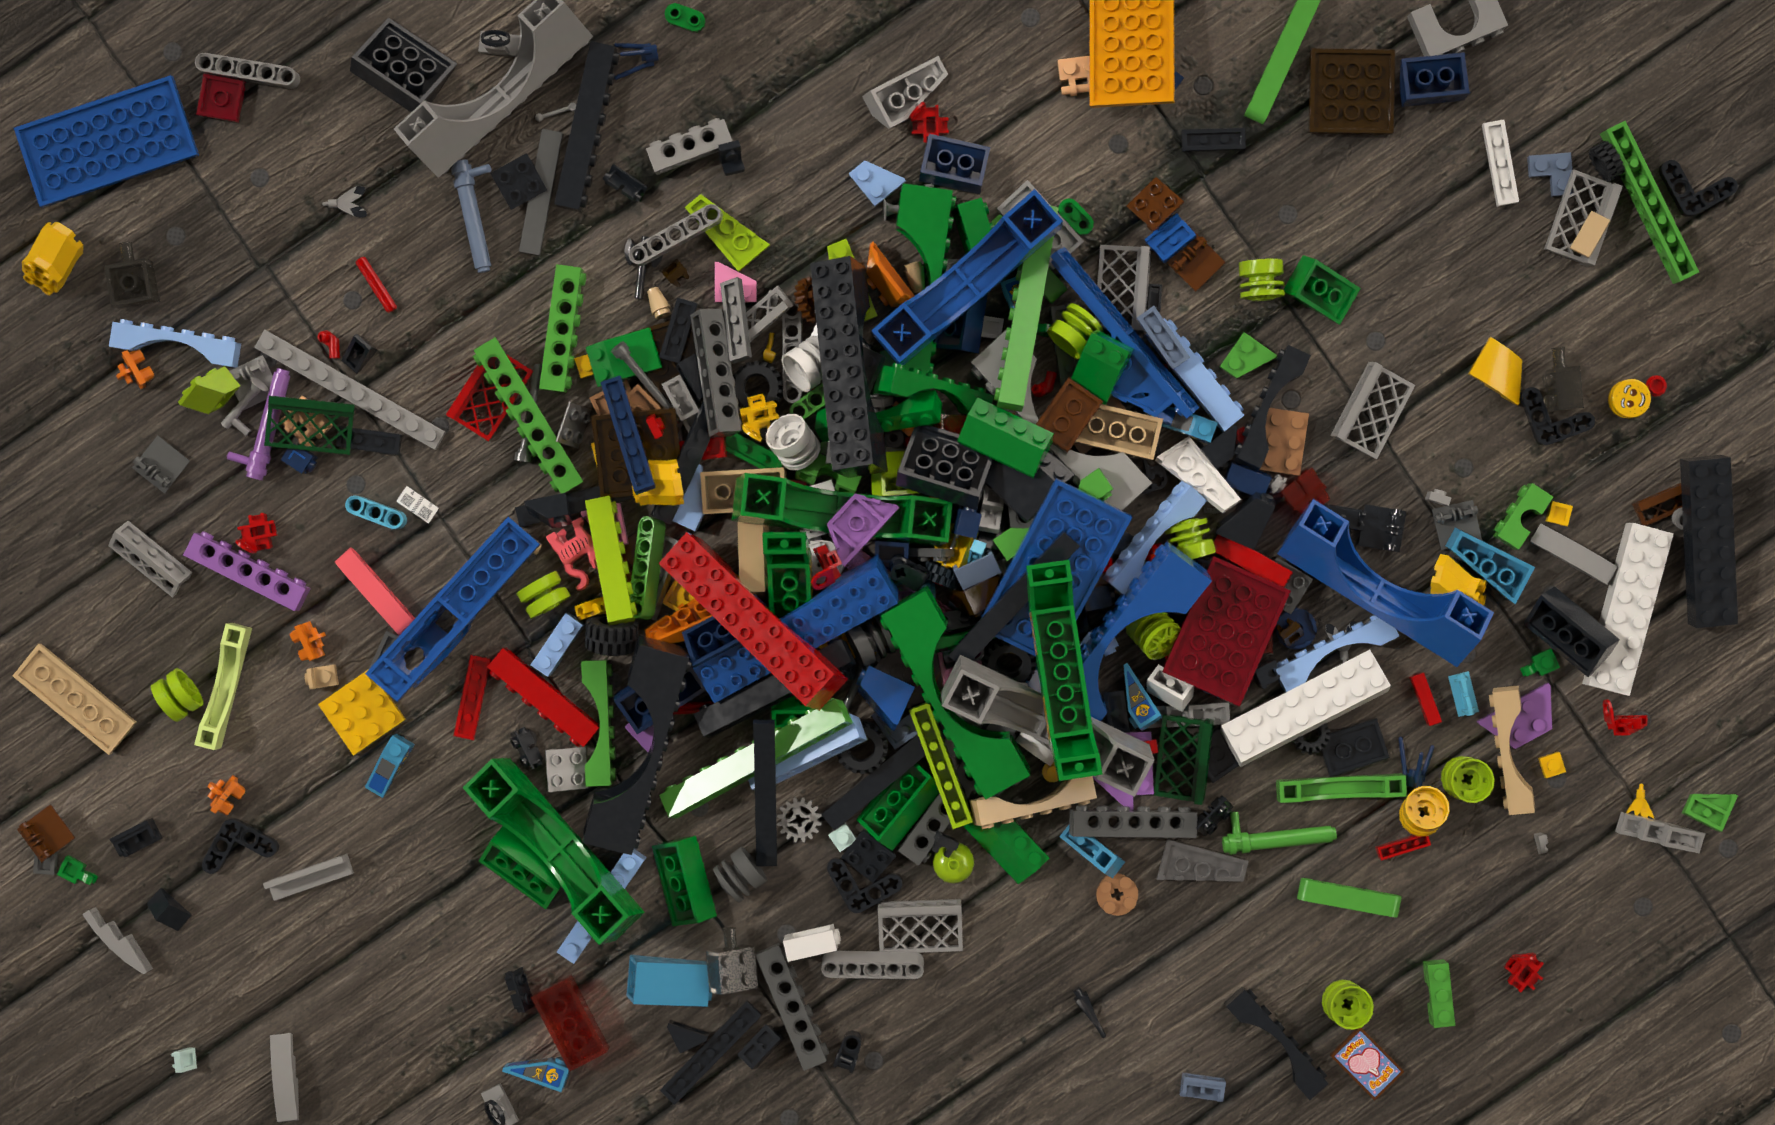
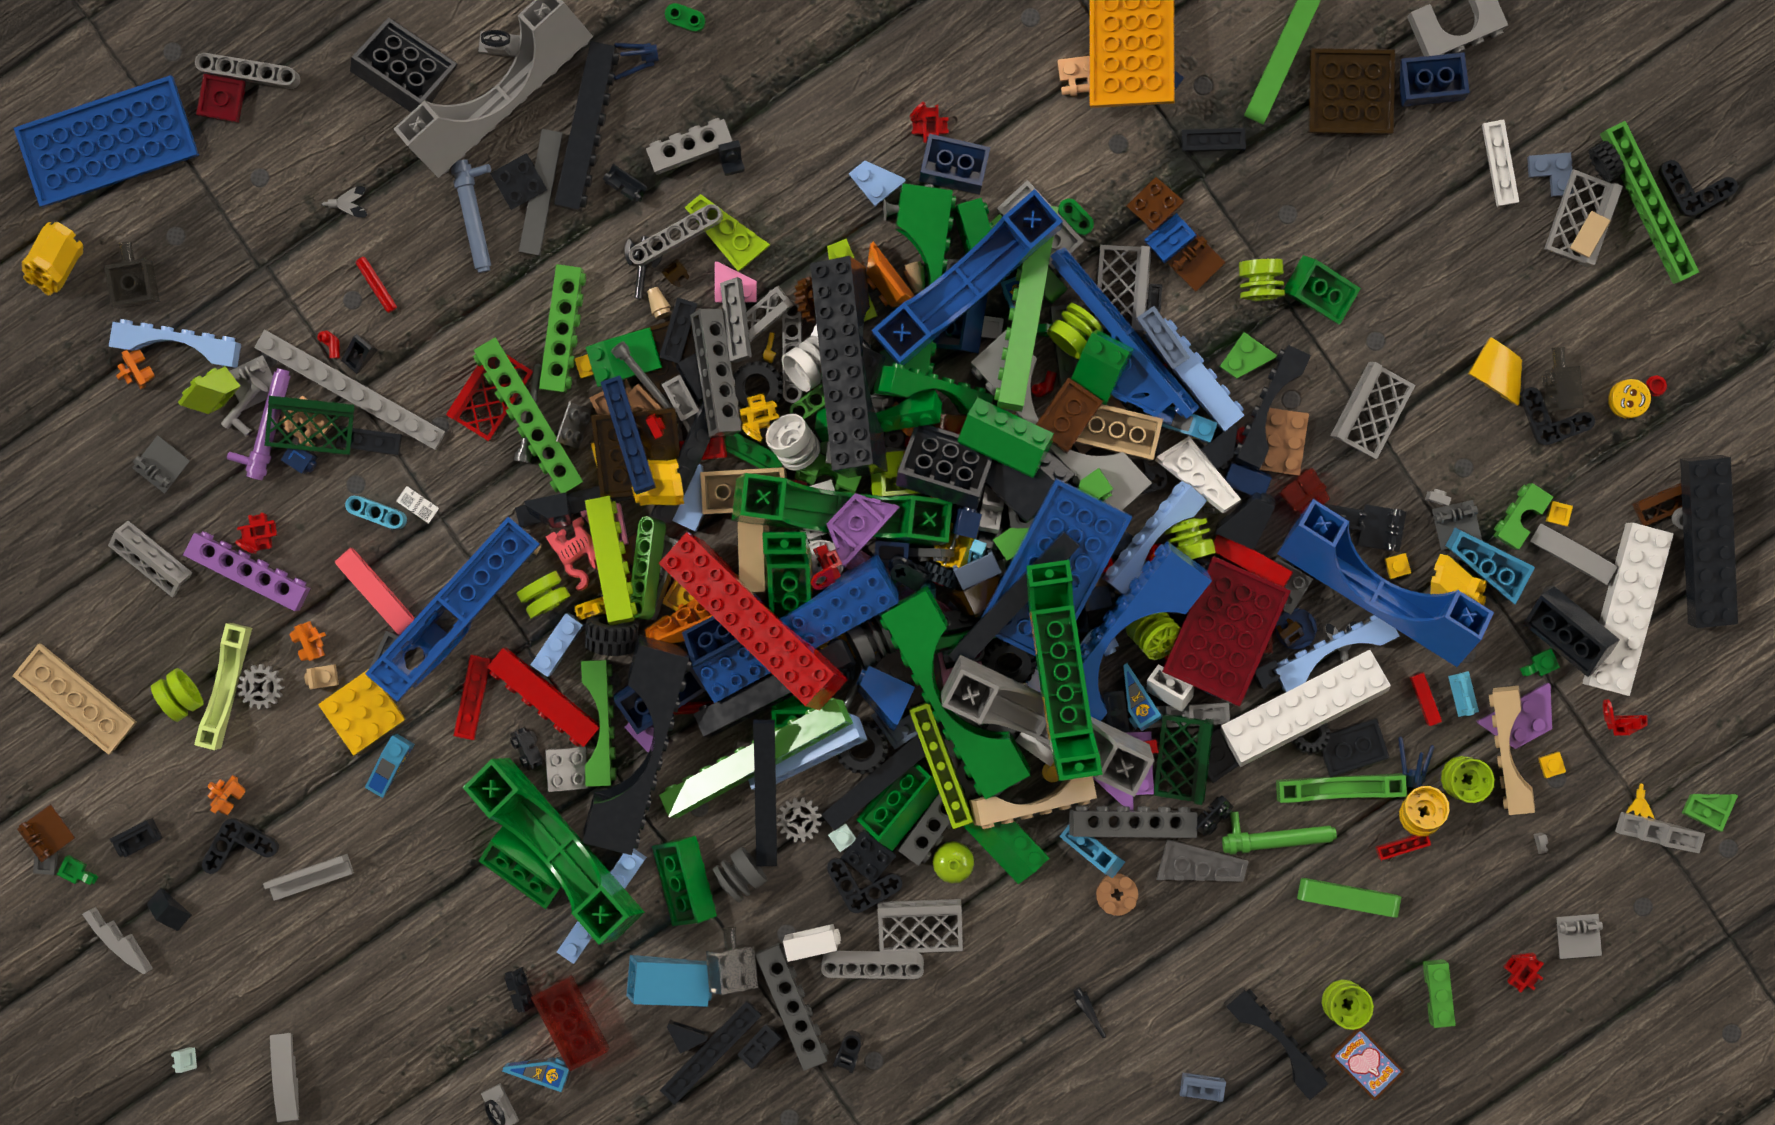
(254, 680): none -> light grey gear
(539, 117): light grey hinge -> none
(898, 98): light grey wedge -> none
(946, 841): black tile -> none
(1277, 484): light grey plate -> none
(1397, 565): none -> yellow plate
(1579, 936): none -> light grey hinge

